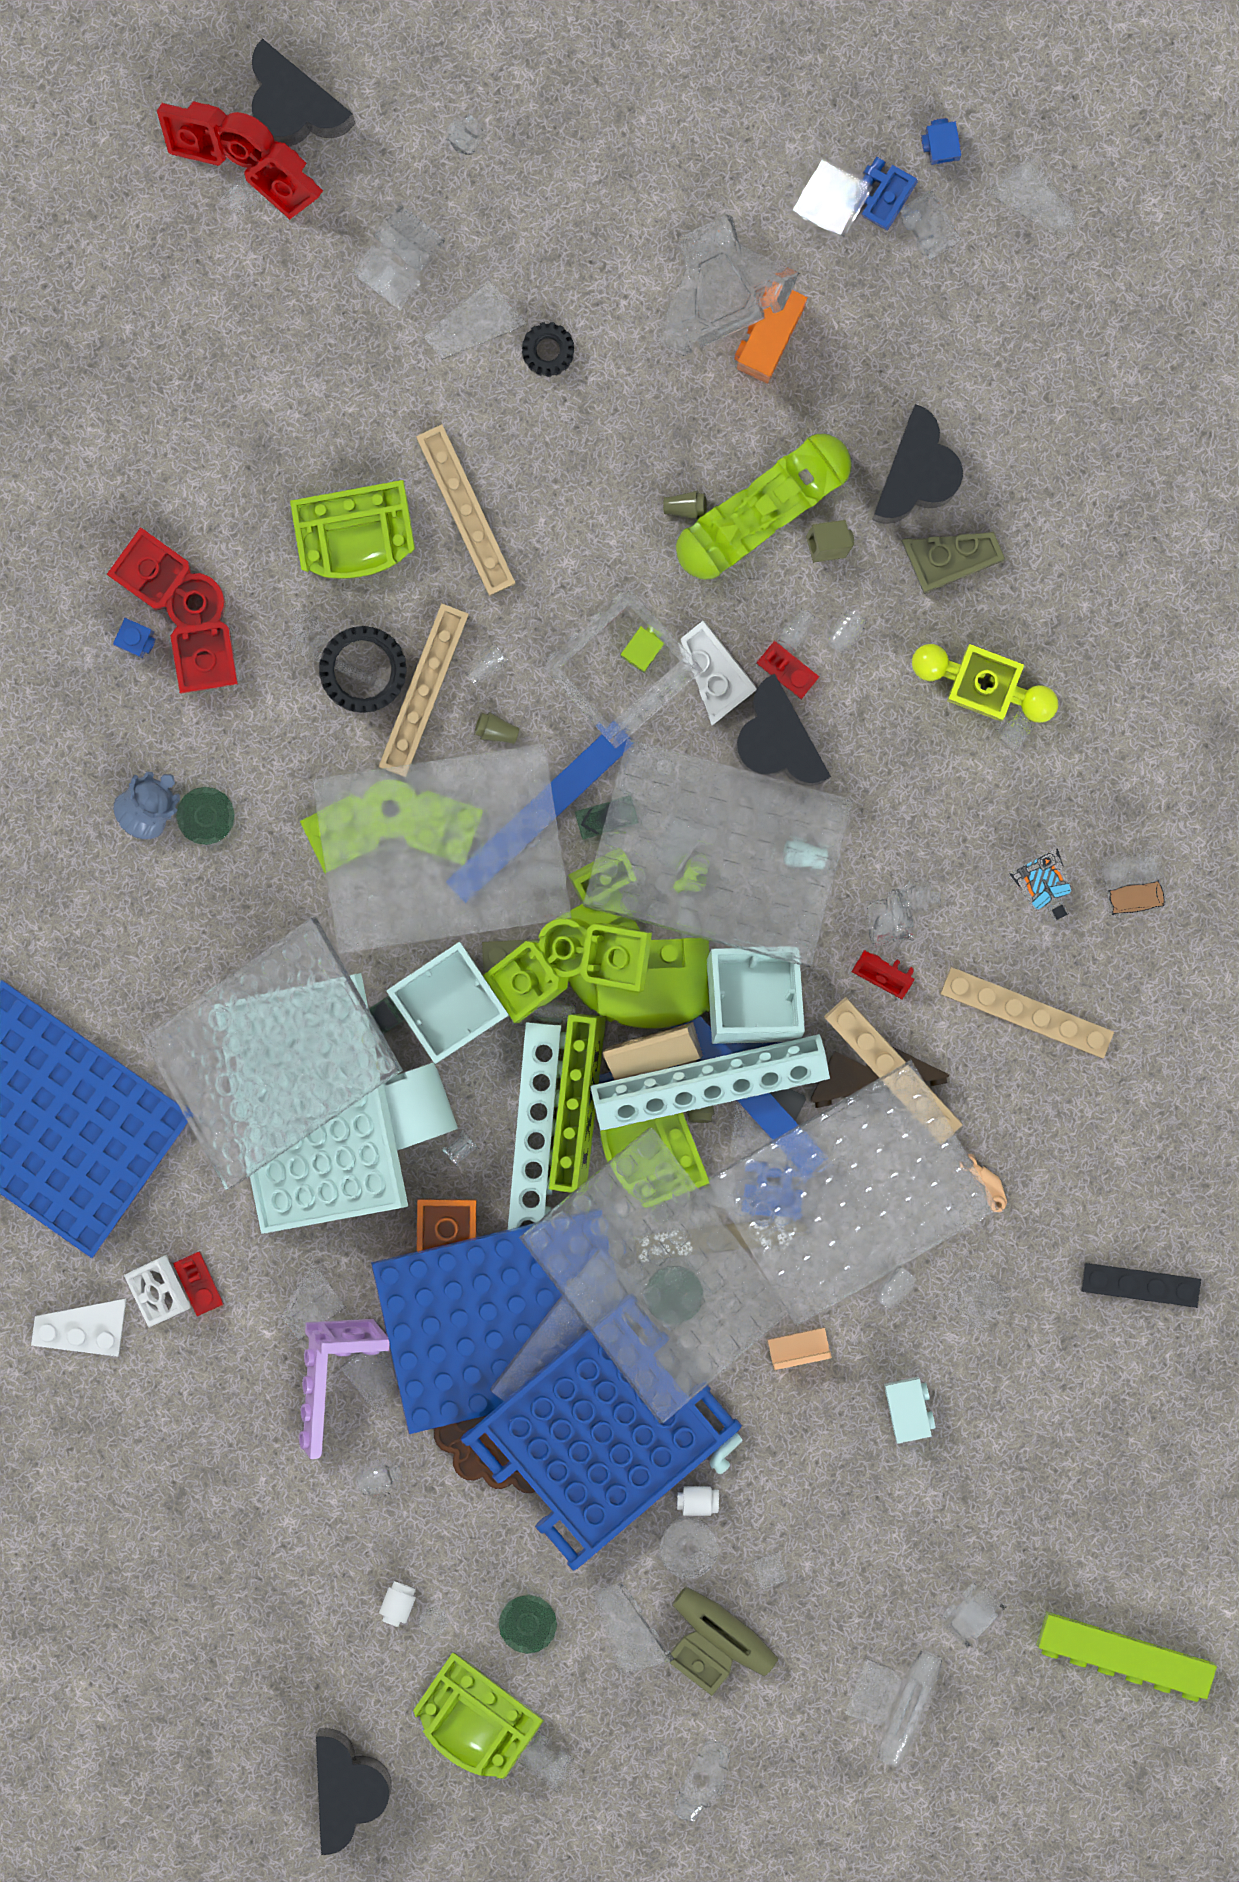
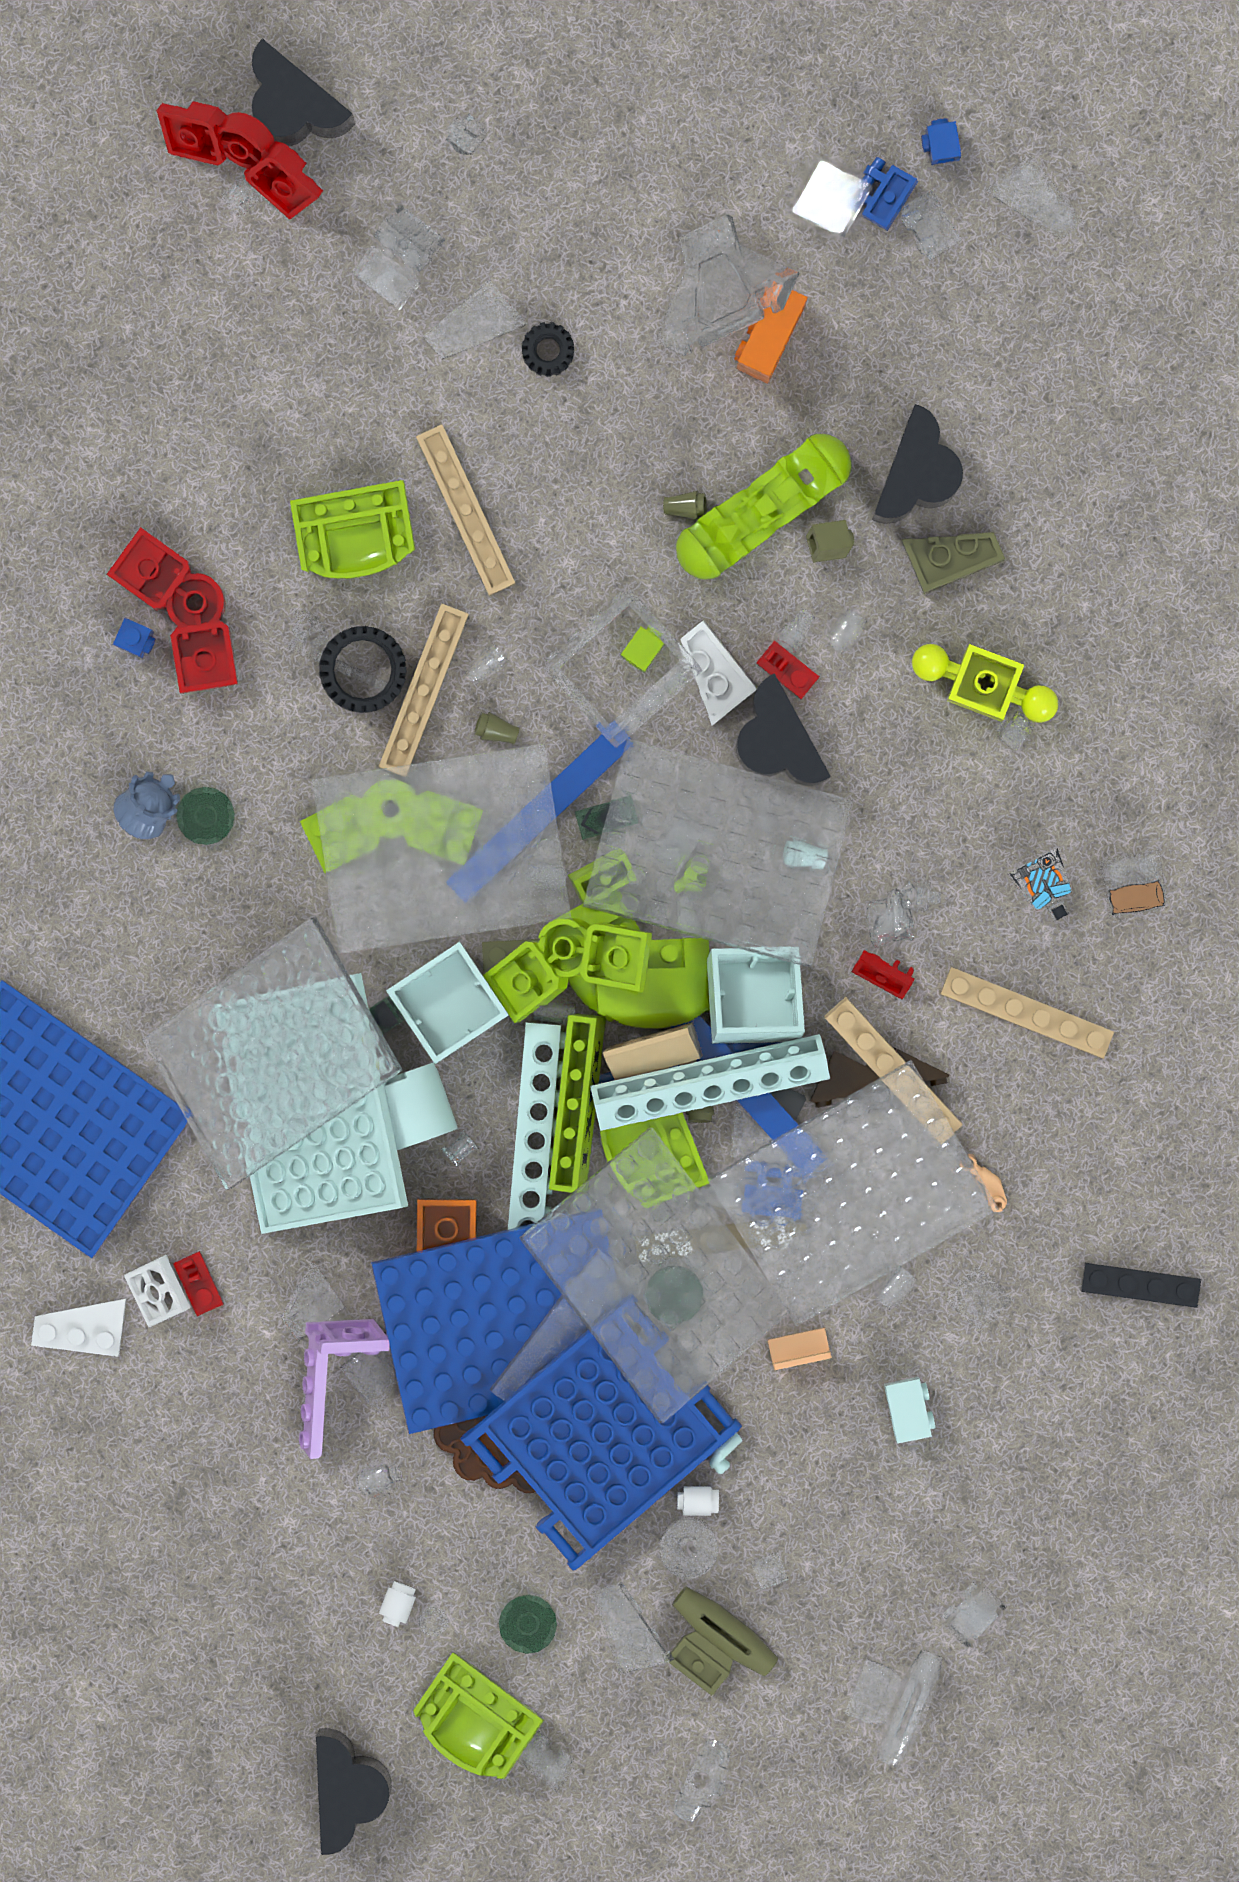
(1127, 1656): lime brick -> none

